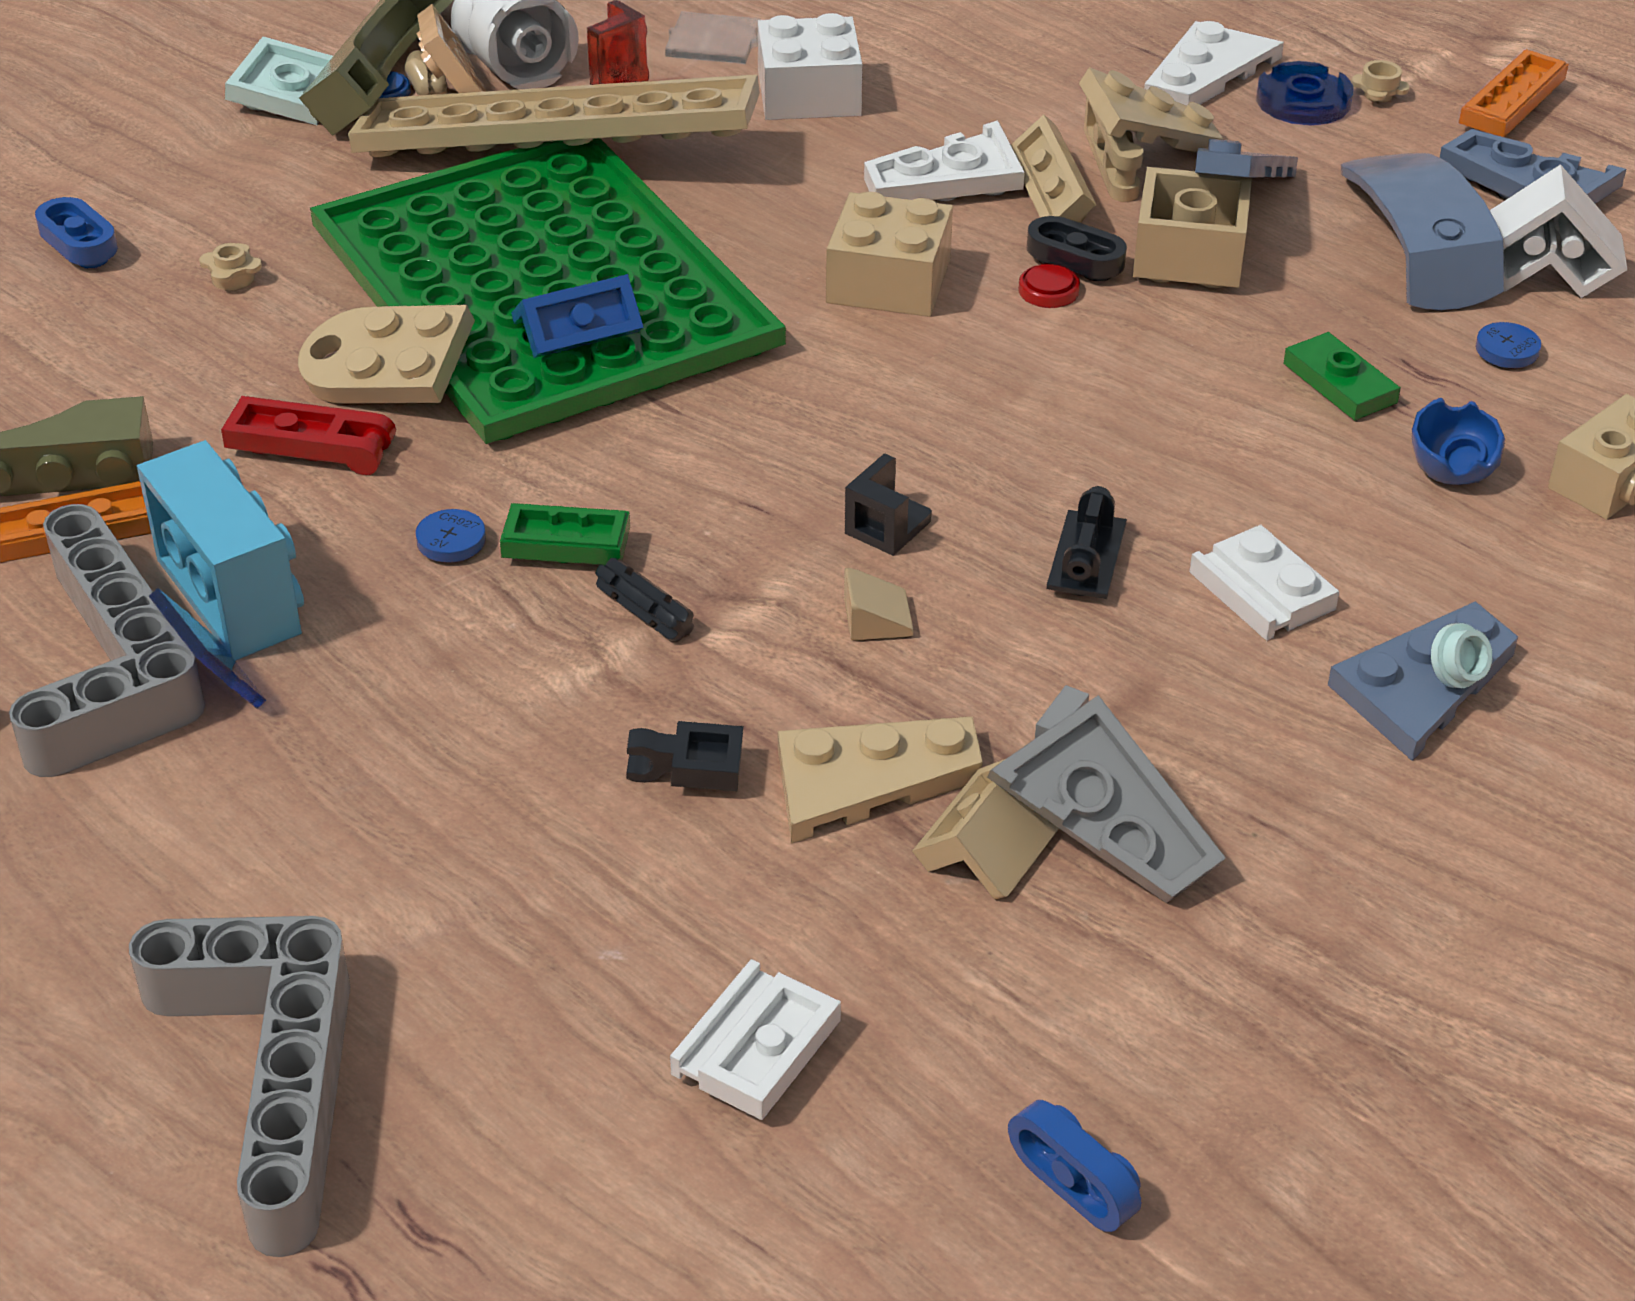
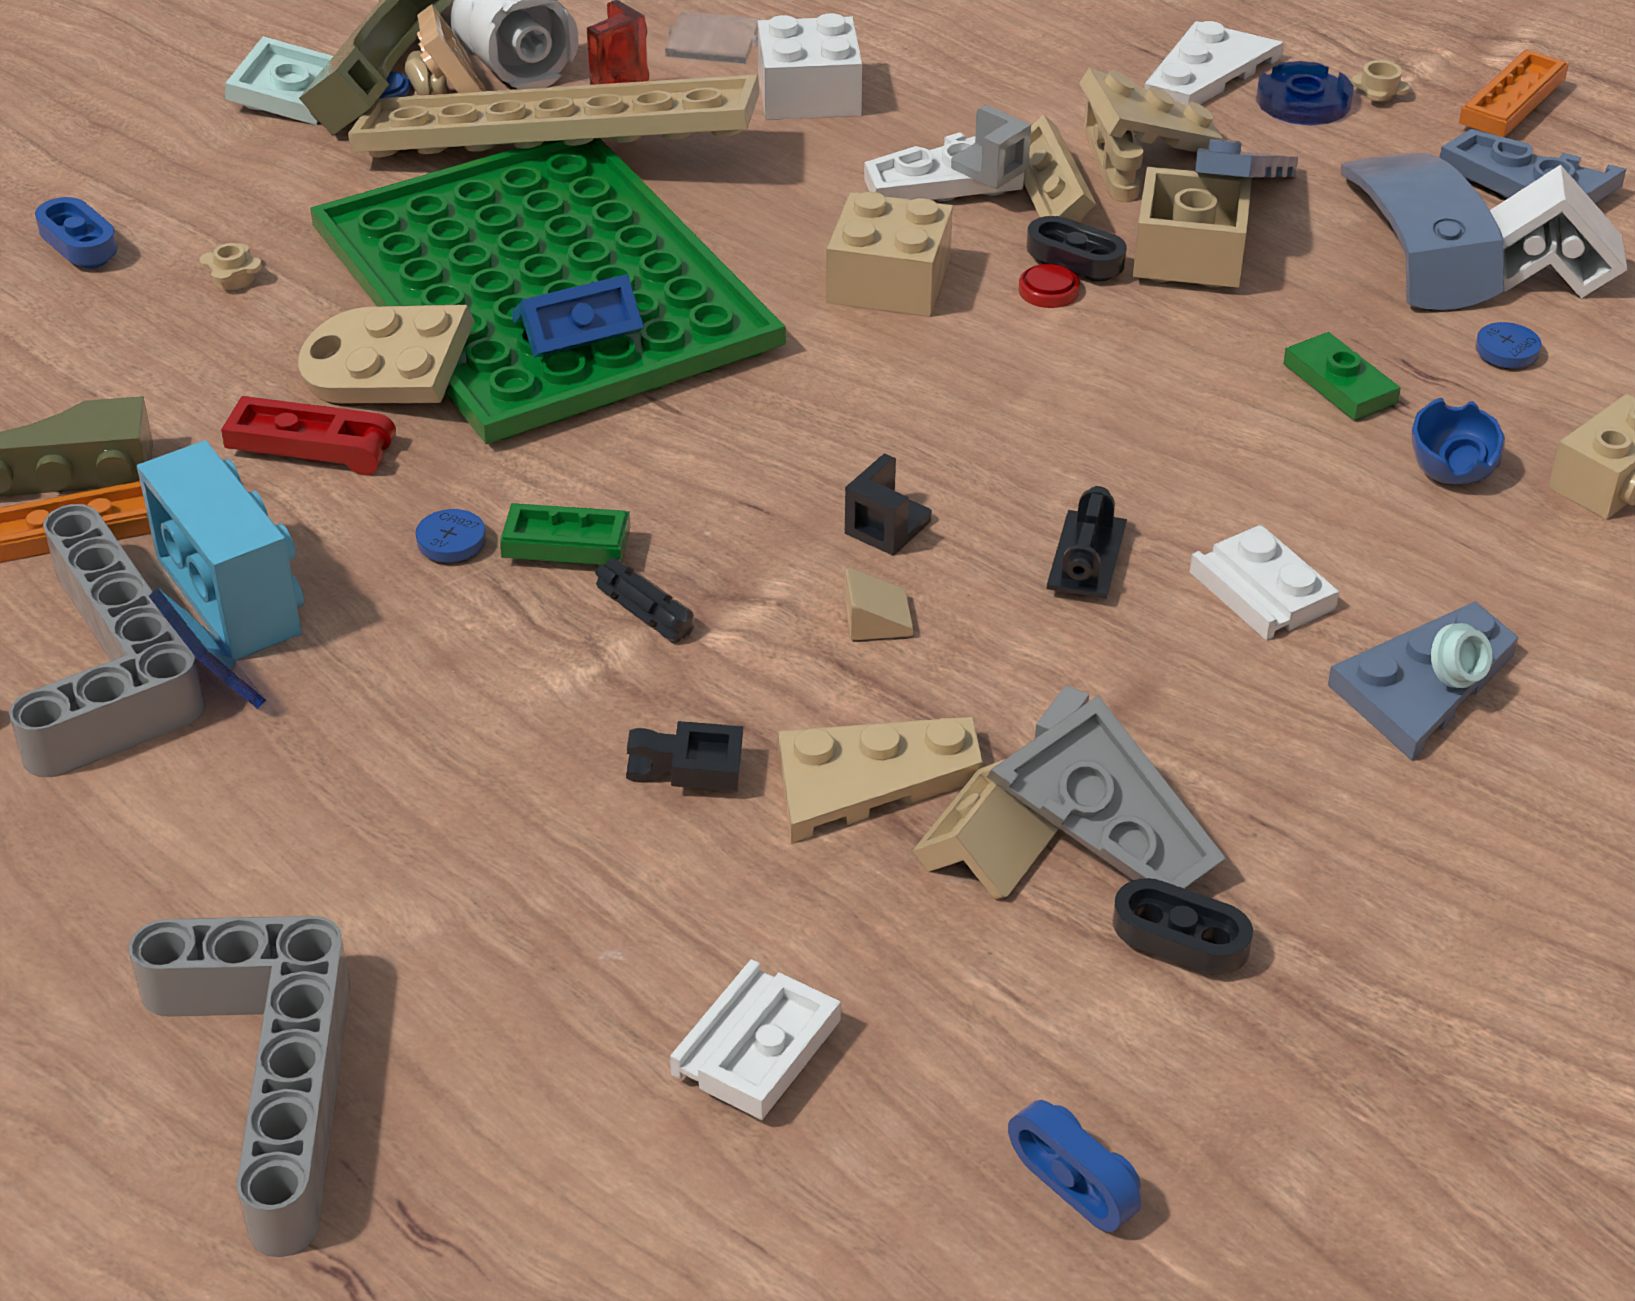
(998, 151): none -> light grey panel
(1182, 926): none -> black plate

